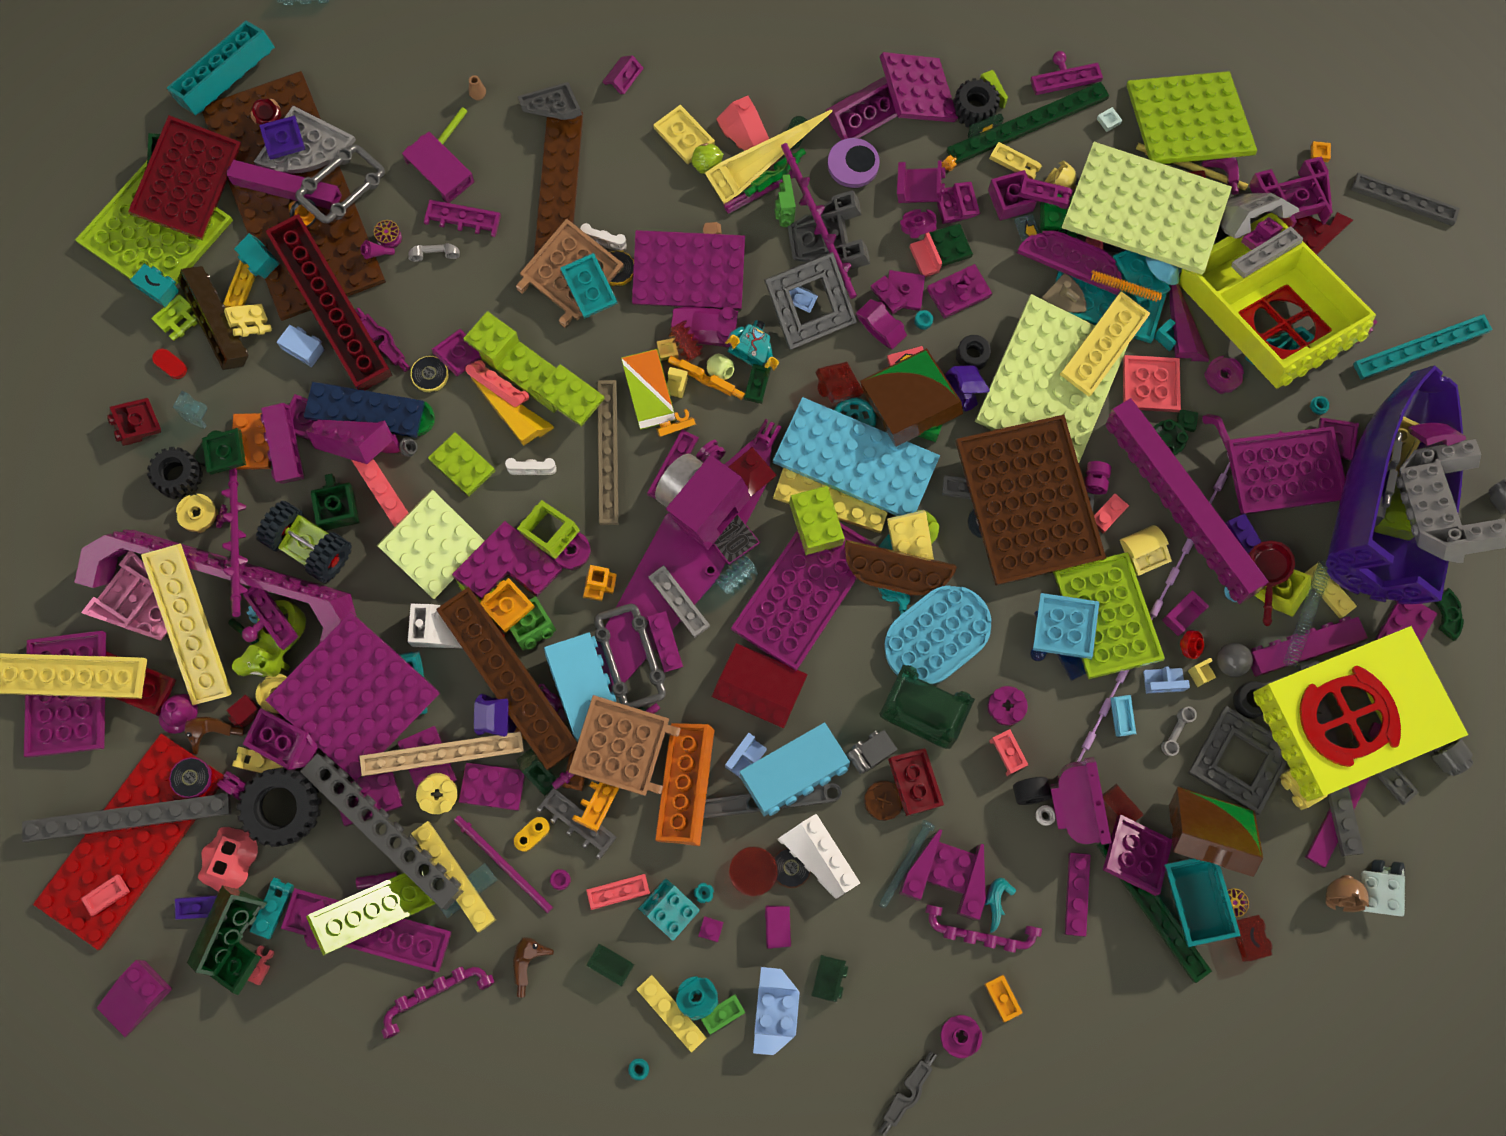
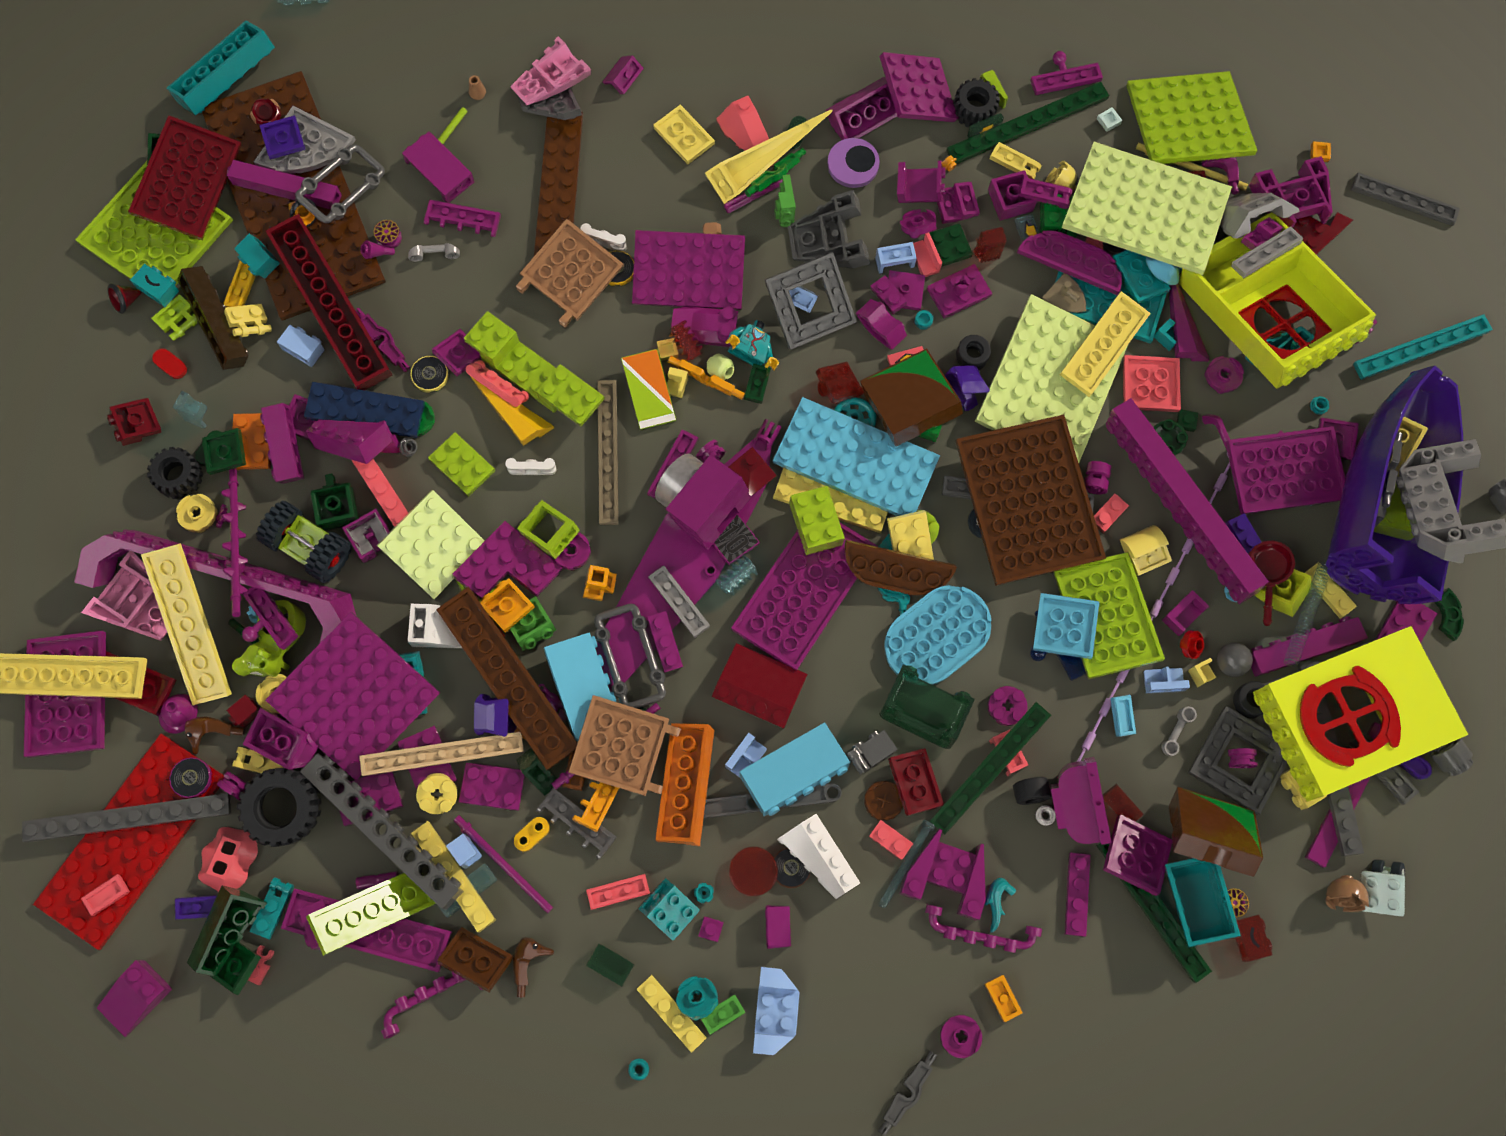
(122, 296): none -> dark red hat
(366, 534): none -> piece
(464, 851): none -> light blue panel
(475, 959): none -> reddish brown plate
(551, 74): none -> bright pink wedge
(560, 879): magenta tile -> none
(589, 285): teal plate -> none
(668, 427): light orange plate -> none
(706, 157): lime hair -> none
(816, 212): magenta plant -> none
(829, 978): clear green bracket -> none
(891, 840): none -> coral plate
(895, 255): none -> light blue panel
(990, 244): none -> clear red brick
(990, 768): none -> dark green plate
(1131, 286): light orange piece -> none
(1242, 758): none -> magenta wheel
(1417, 767): none -> dark purple tile
(1436, 432): magenta slope -> none

